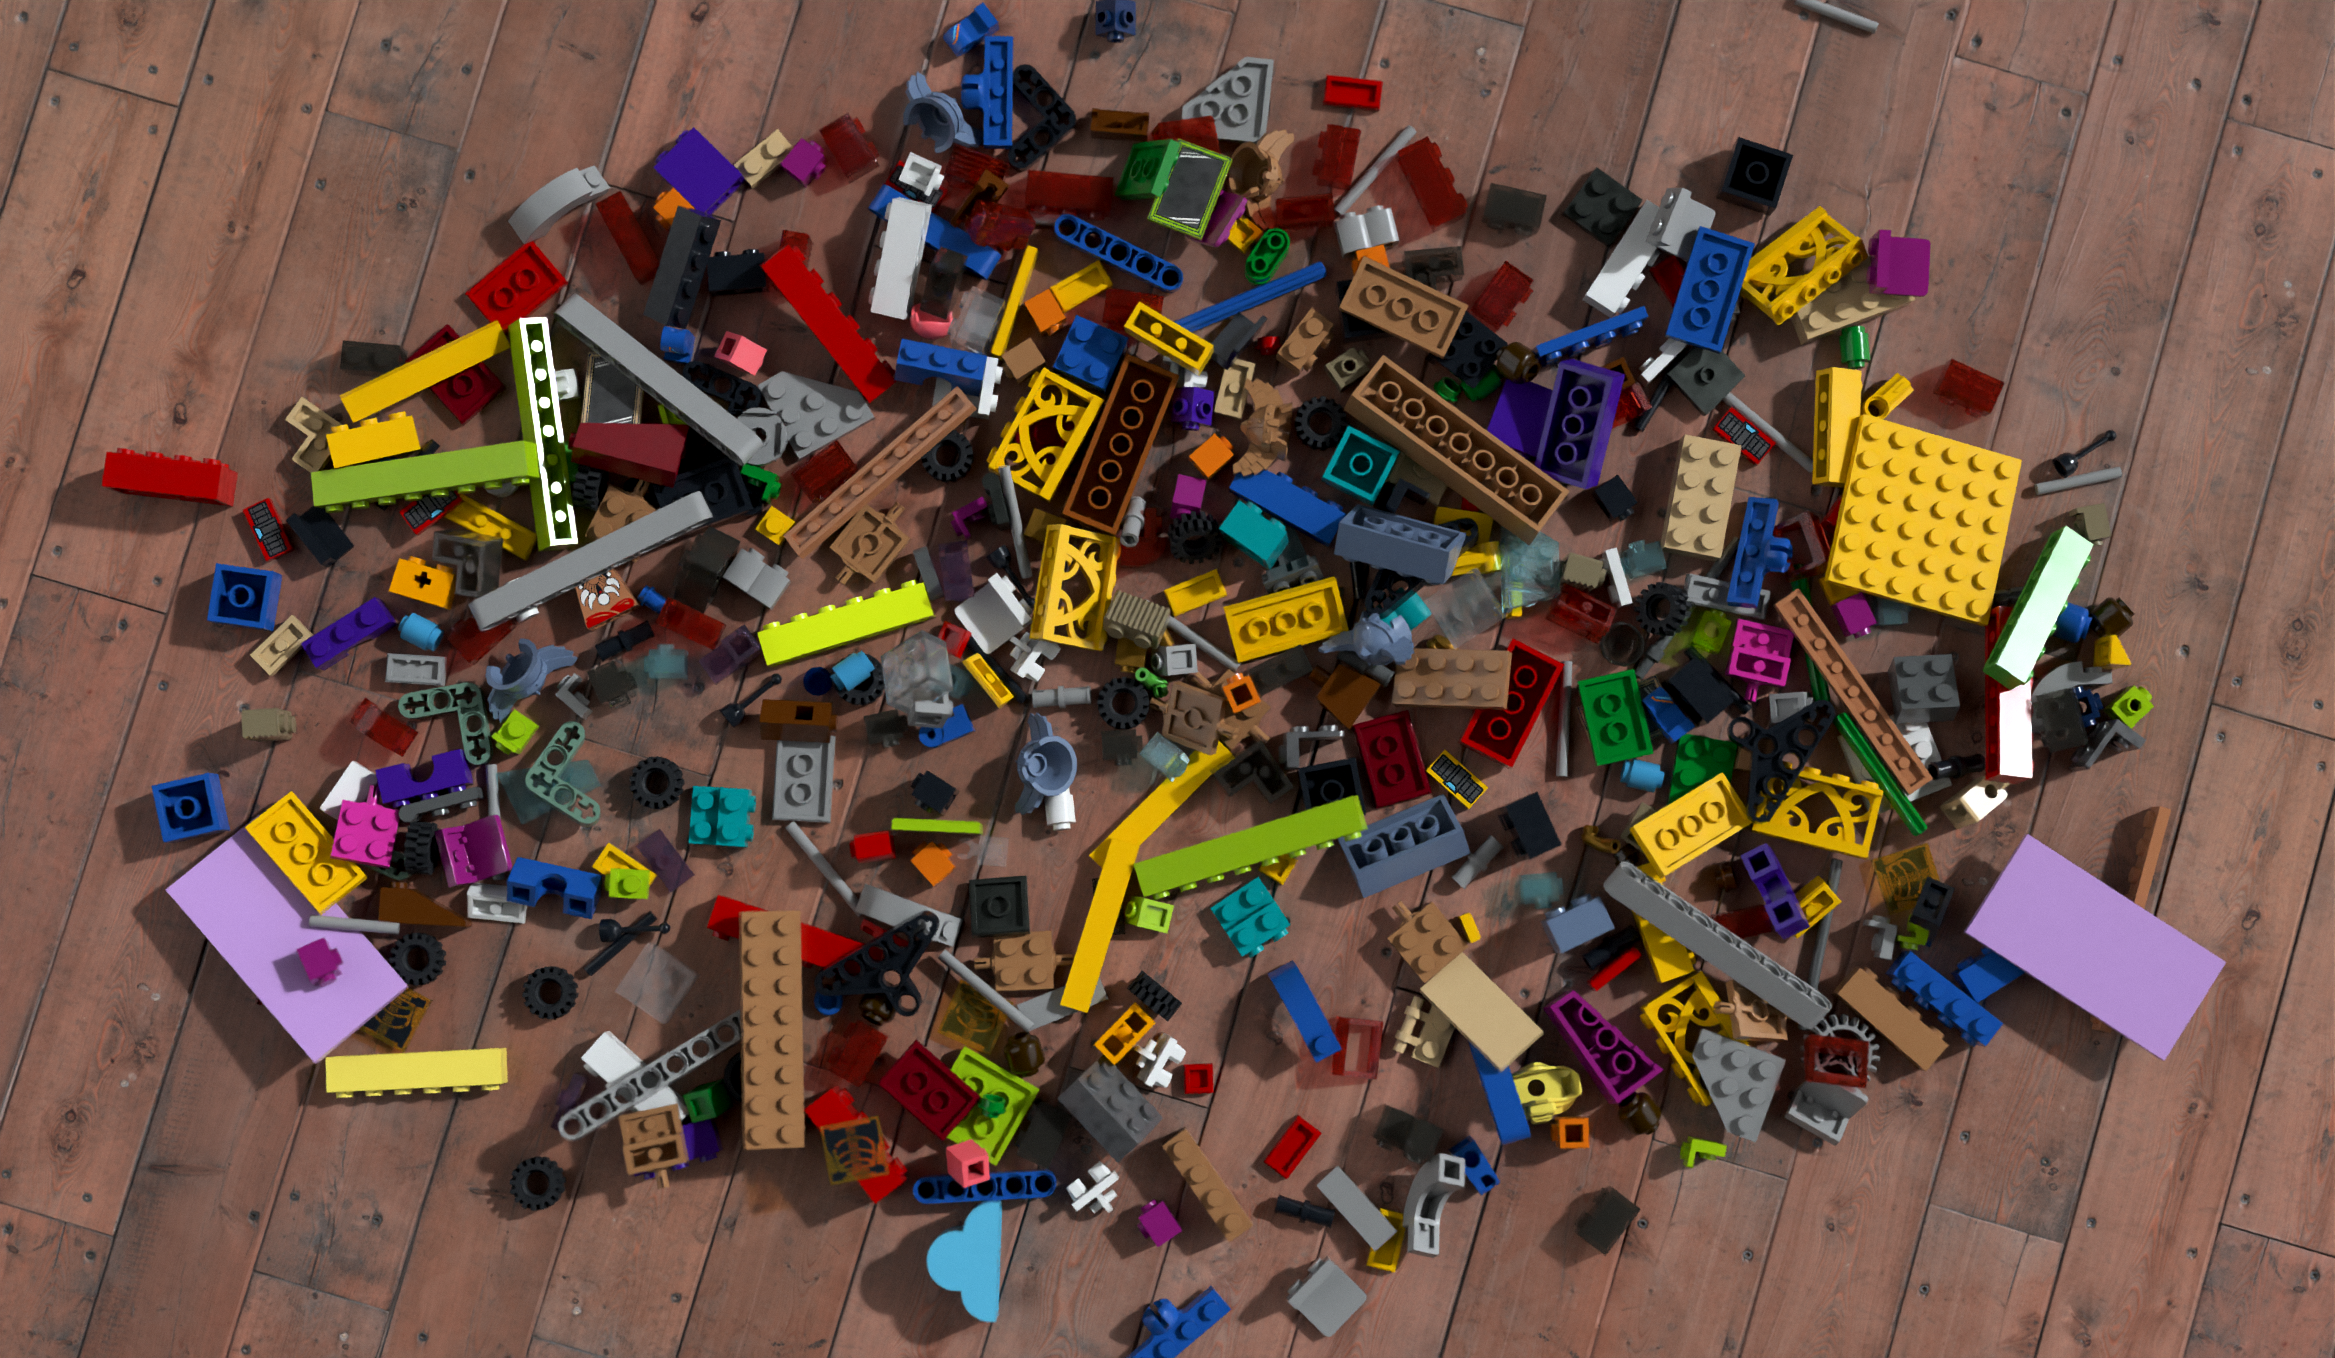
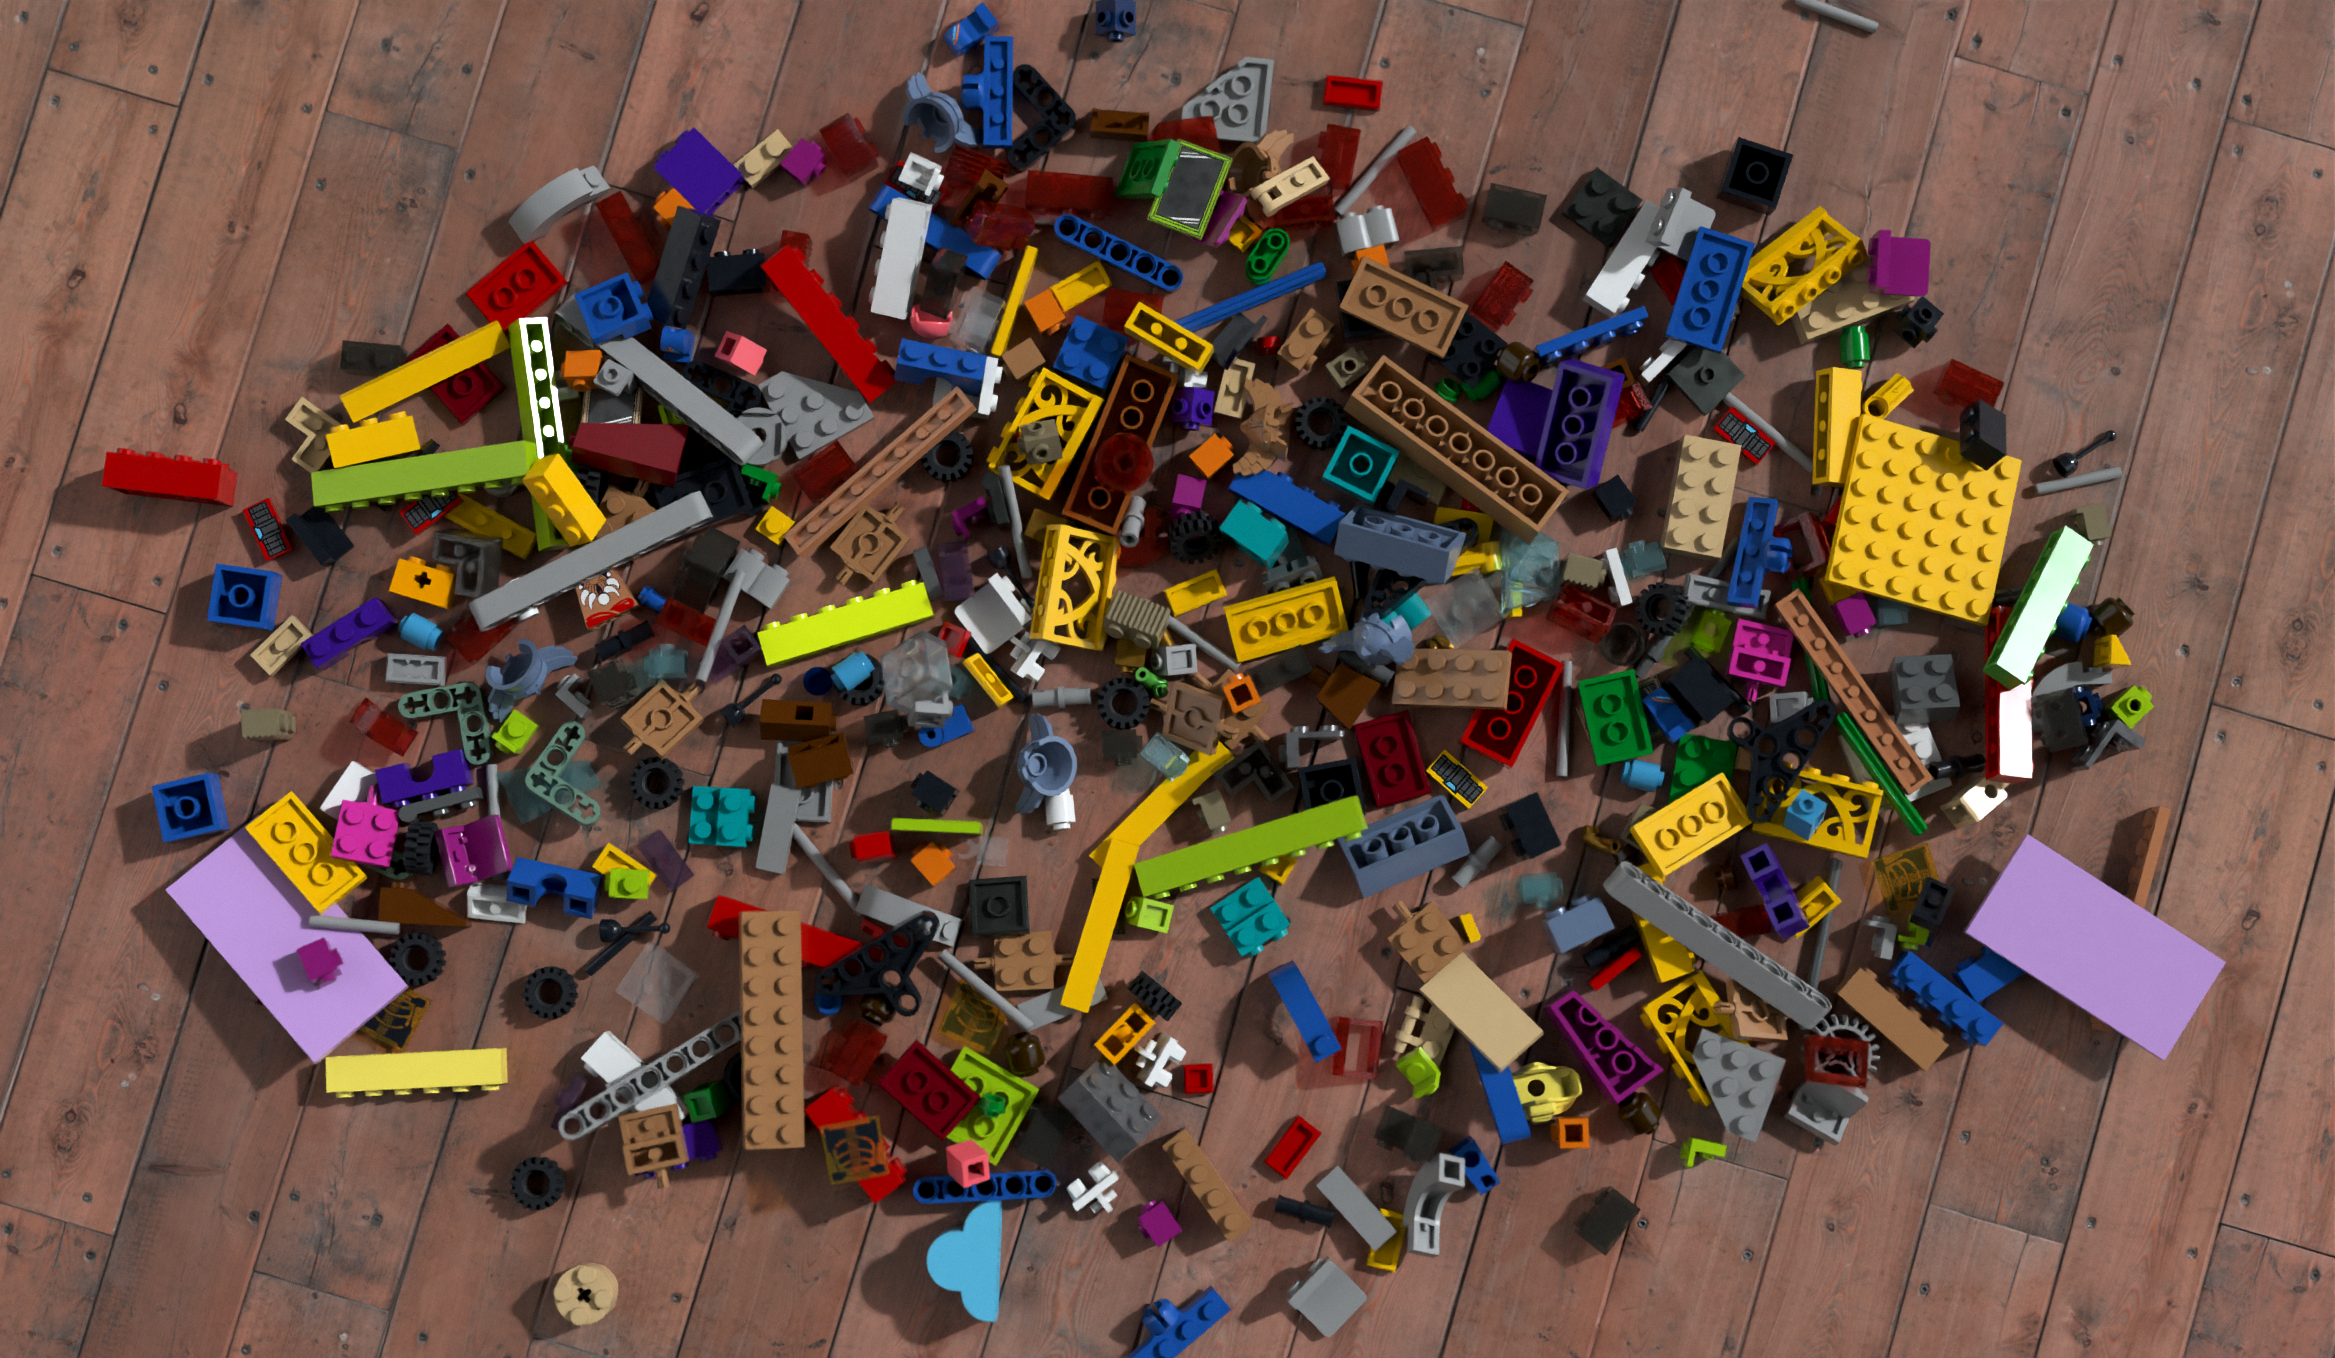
(564, 499): none -> yellow brick
(570, 1288): none -> tan brick
(582, 368): none -> orange brick
(614, 309): none -> blue plate
(615, 379): none -> light grey bracket
(662, 719): none -> medium nougat plate
(720, 625): none -> light grey bar
(778, 828): none -> light grey tile
(820, 760): none -> reddish brown brick
(1040, 442): none -> dark tan brick
(1138, 457): none -> clear red brick
(1213, 812): none -> dark tan brick
(1290, 185): none -> tan plate
(1420, 1072): none -> lime bracket
(1805, 814): none -> dark azure brick
(1913, 326): none -> black brick
(1982, 434): none -> black brick

